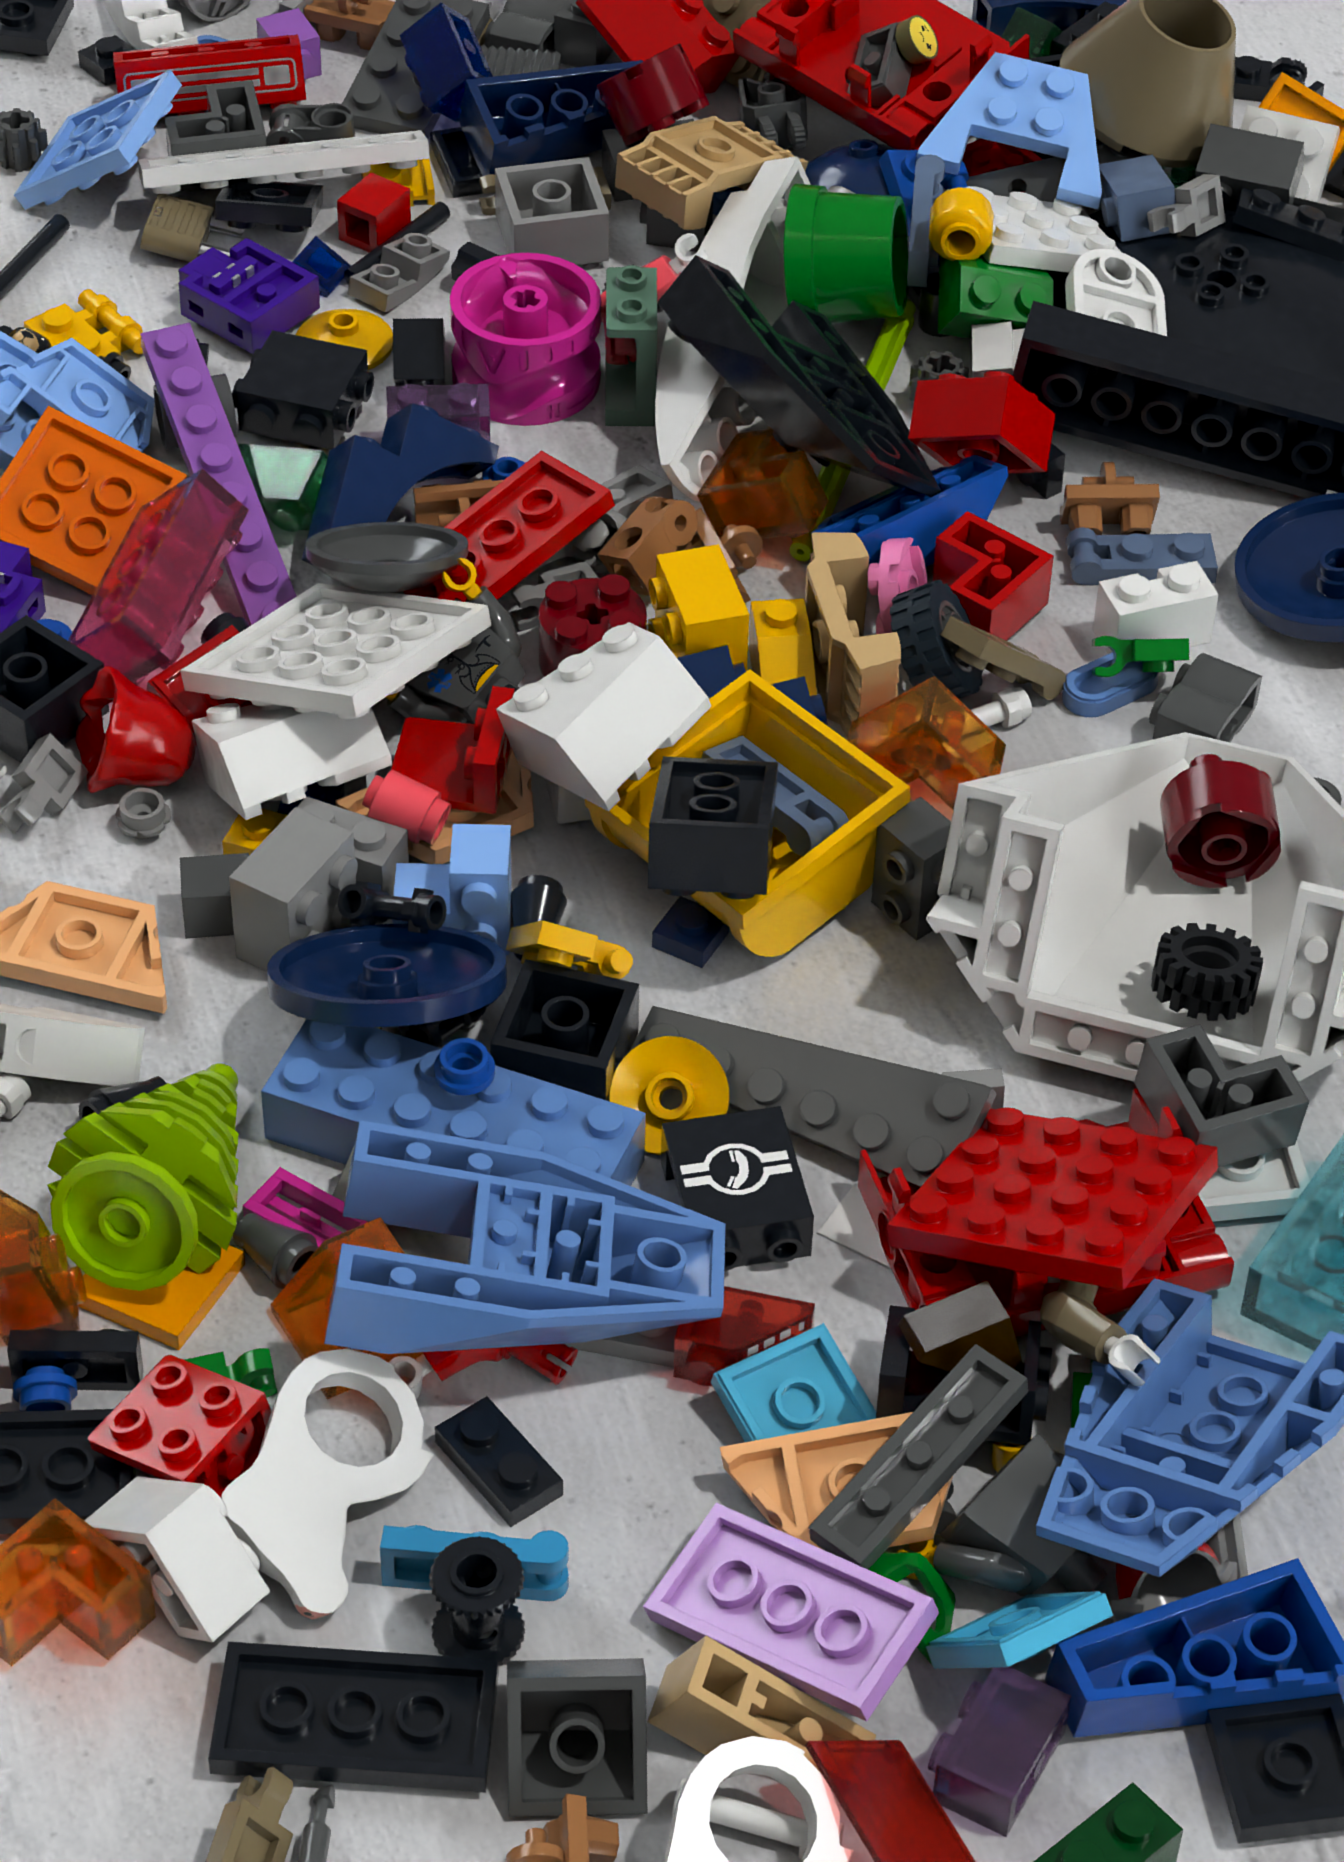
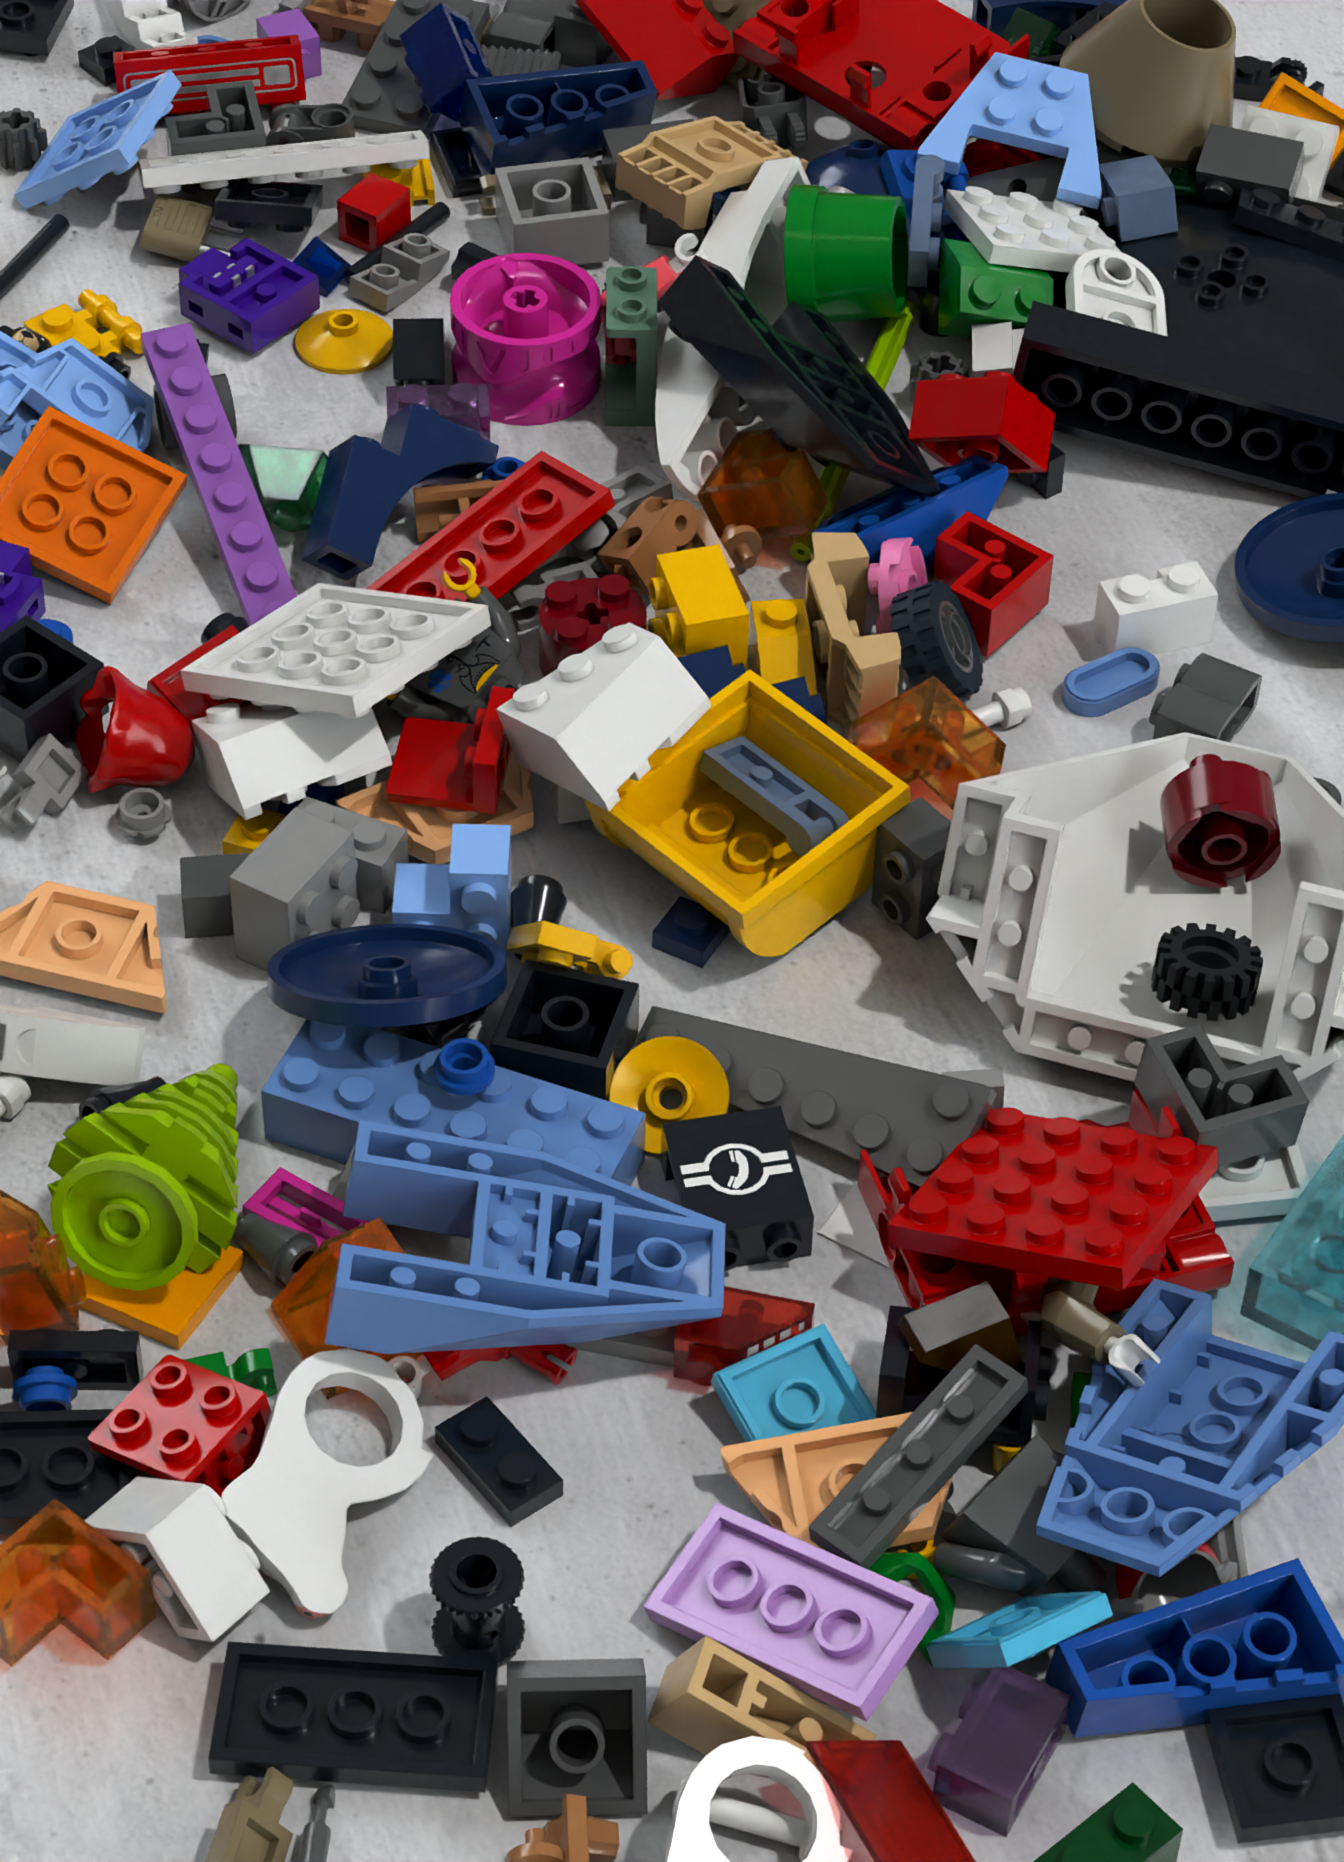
(160, 577): clear pink brick -> none
(303, 390): black brick -> none
(369, 905): black bar -> none
(386, 554): dark grey dish -> none
(408, 806): coral brick -> none
(411, 1552): dark azure plate -> none
(652, 94): dark red brick -> none
(712, 827): black slope -> none
(888, 67): dark grey slope -> none
(916, 40): tile -> none
(961, 224): yellow head -> none
(1003, 658): dark tan plate -> none
(1110, 501): medium nougat hips -> none
(1115, 556): sand blue plate -> none
(1155, 654): green plate -> none
(1196, 208): light grey plate -> none

